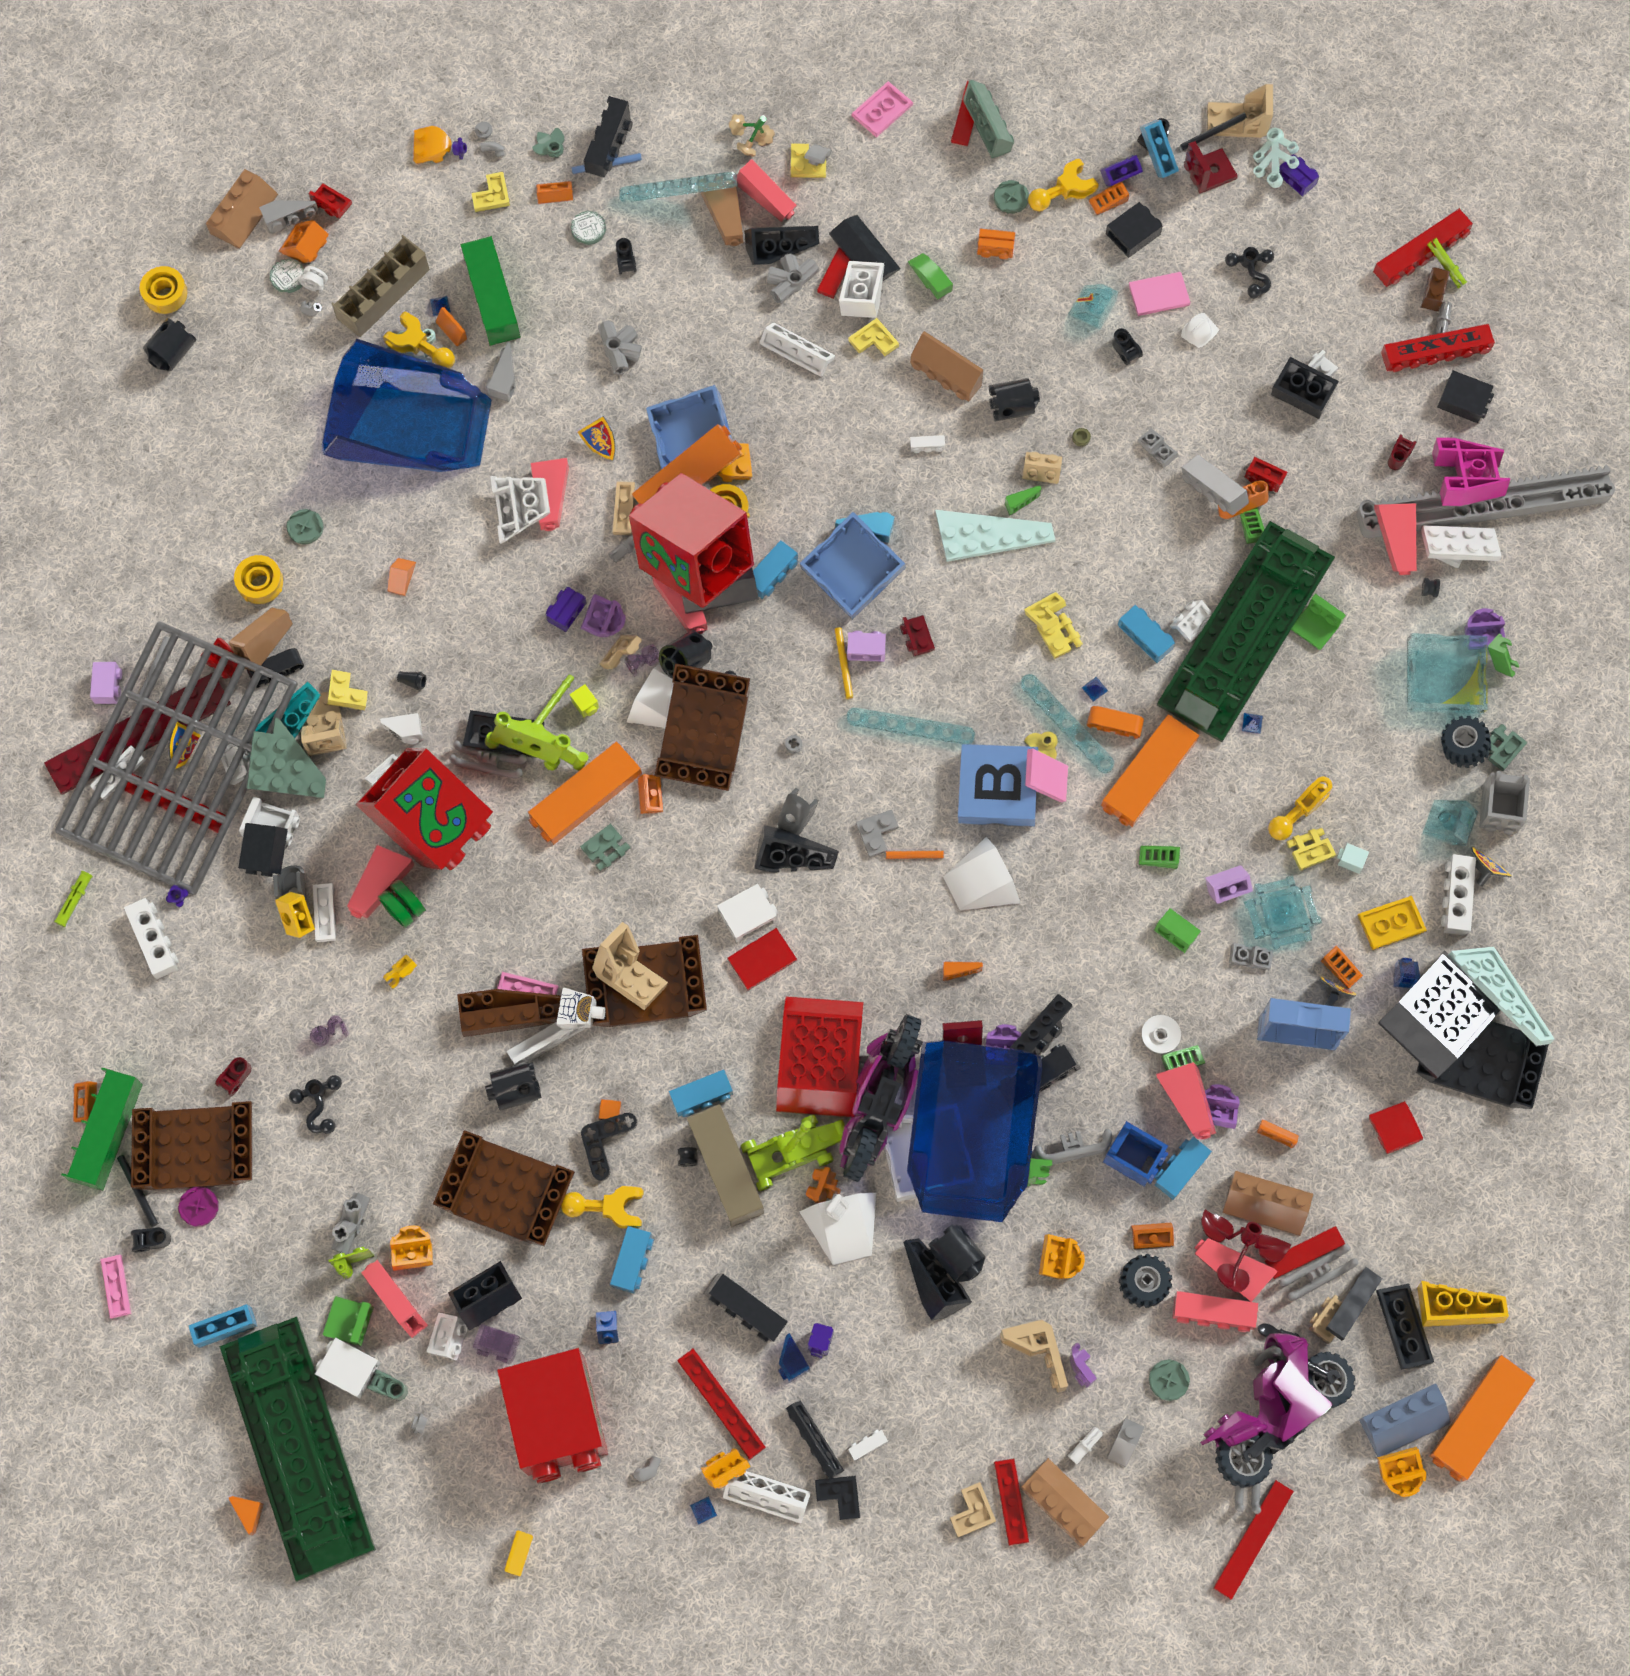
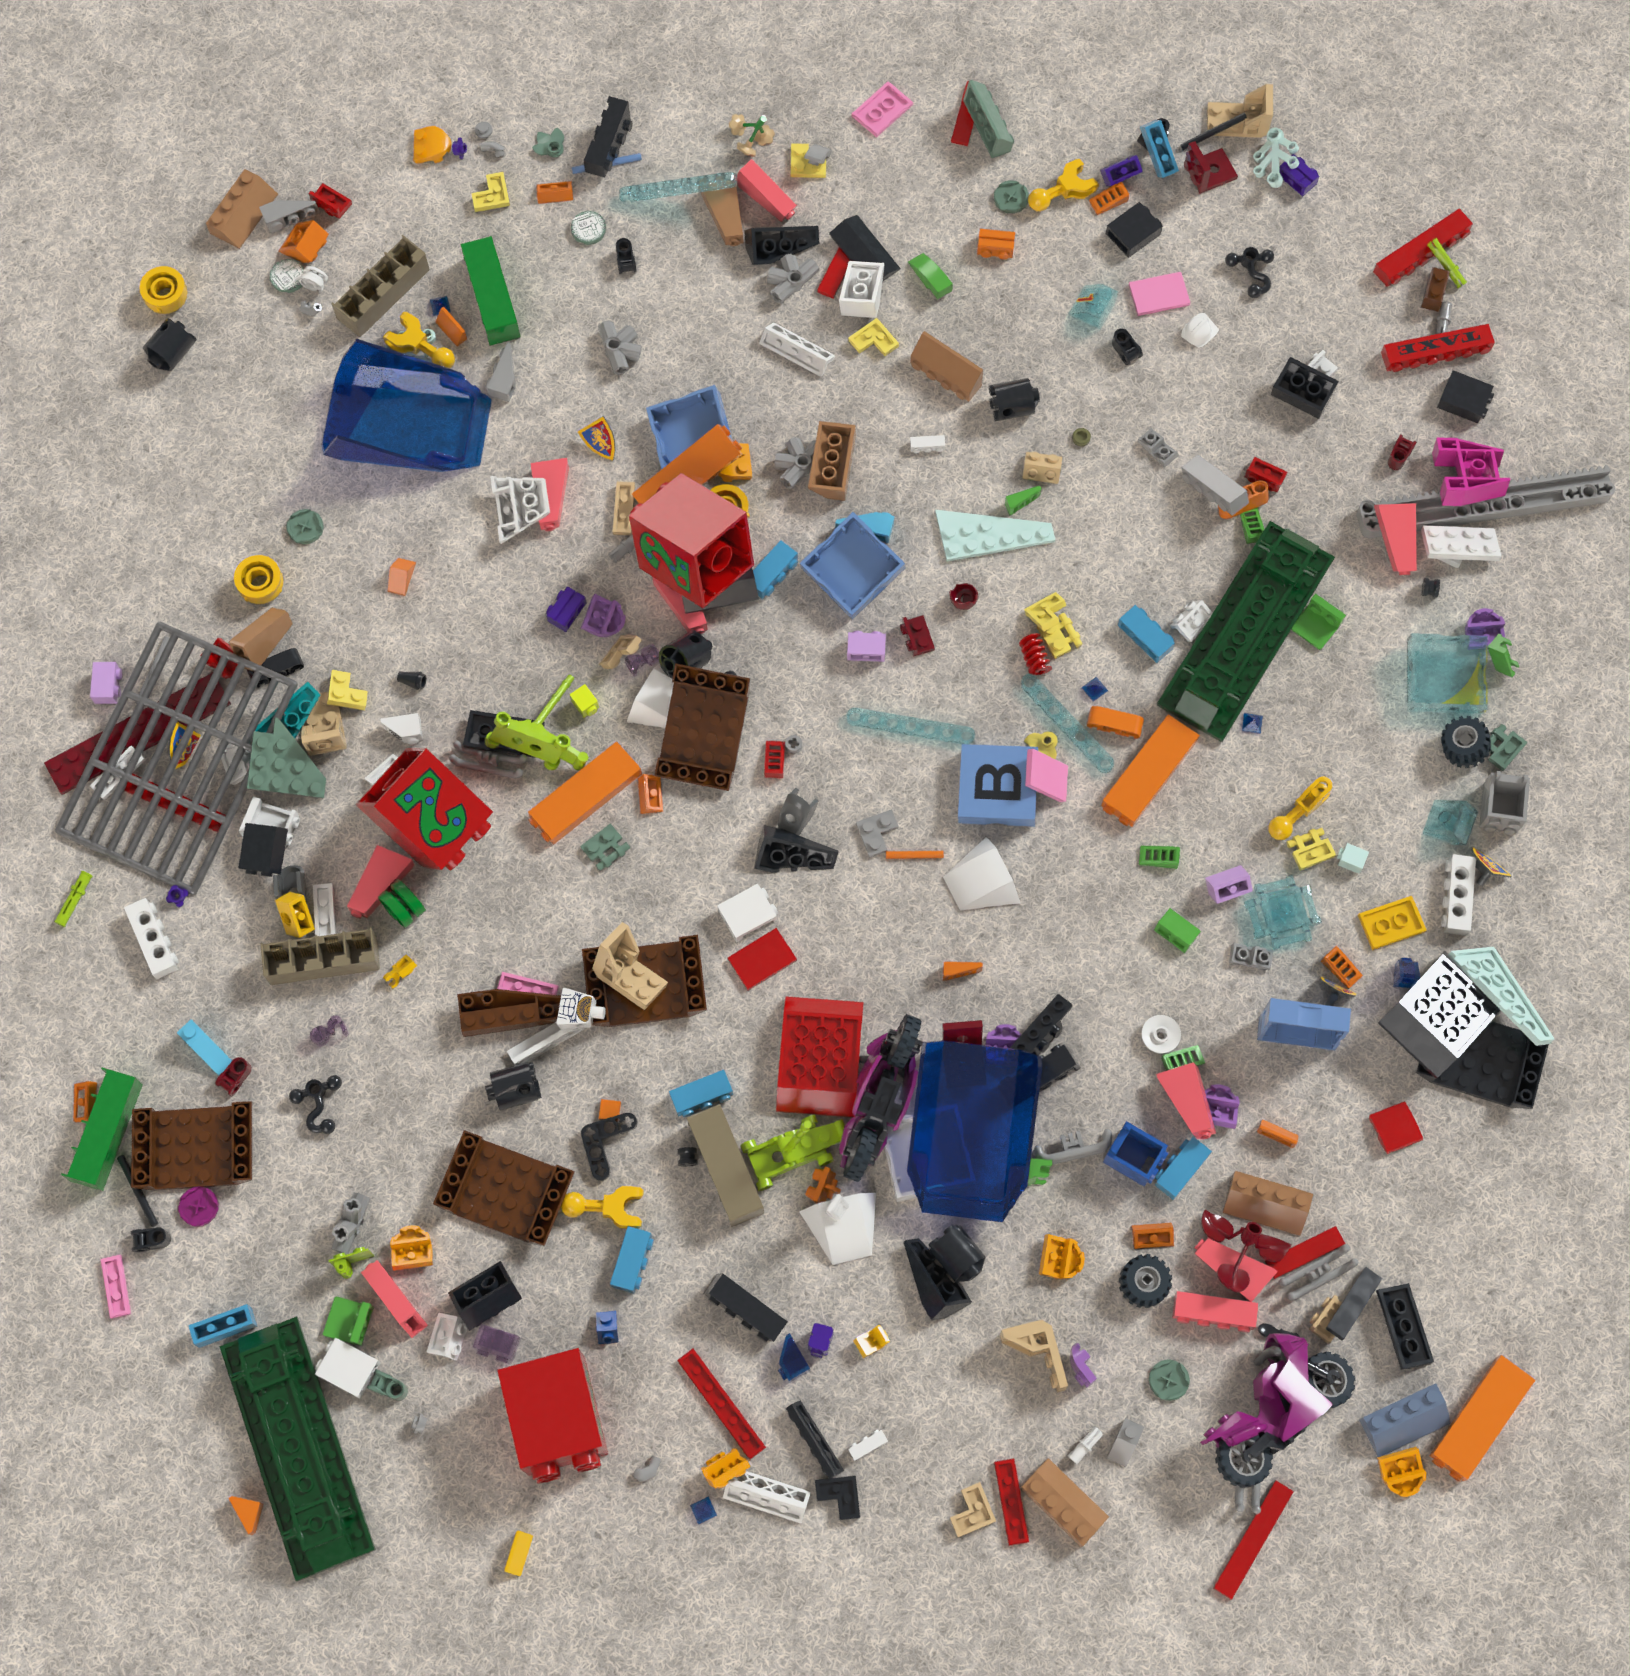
(204, 1047): none -> medium azure slope
(320, 957): none -> dark tan piece
(774, 773): none -> red slope
(791, 461): none -> light grey piece
(832, 460): none -> medium nougat slope
(843, 663): yellow bar -> none
(871, 1341): none -> yellow bracket
(969, 594): none -> dark red hair
(1033, 654): none -> red piece
(1454, 1306): yellow wedge -> none

